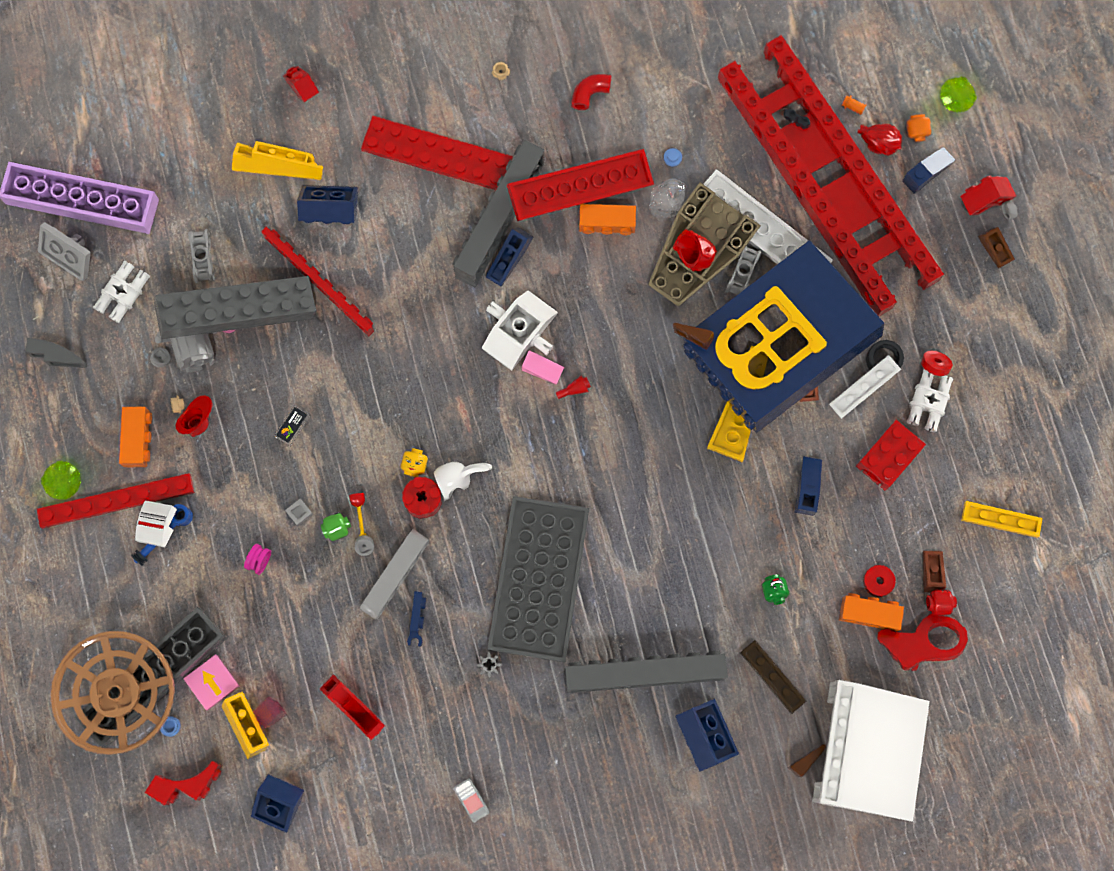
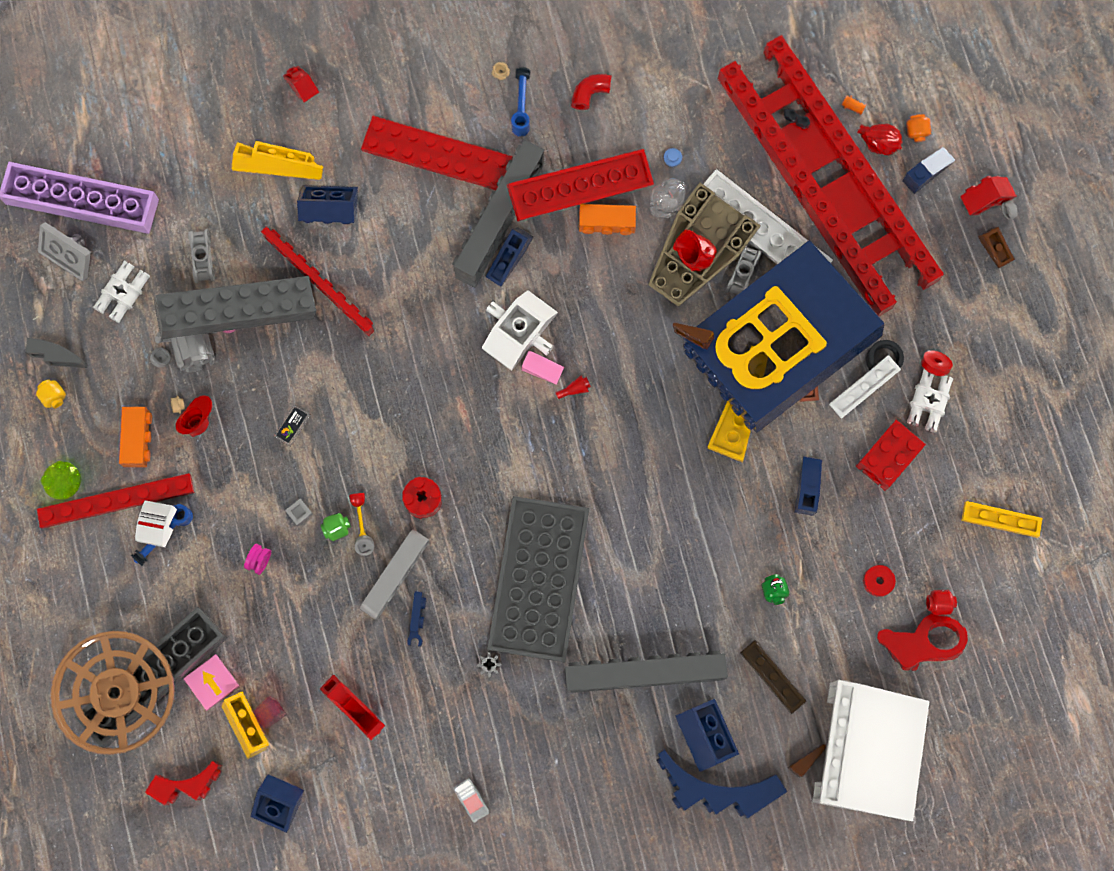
(50, 394): none -> yellow head
(171, 727): medium blue plate -> none
(414, 462): yellow head -> none
(456, 475): white piece -> none
(522, 75): none -> blue piece
(691, 790): none -> dark blue arch
(871, 612): orange brick -> none
(933, 571): copper slope -> none
(957, 94): clear neon green dish -> none

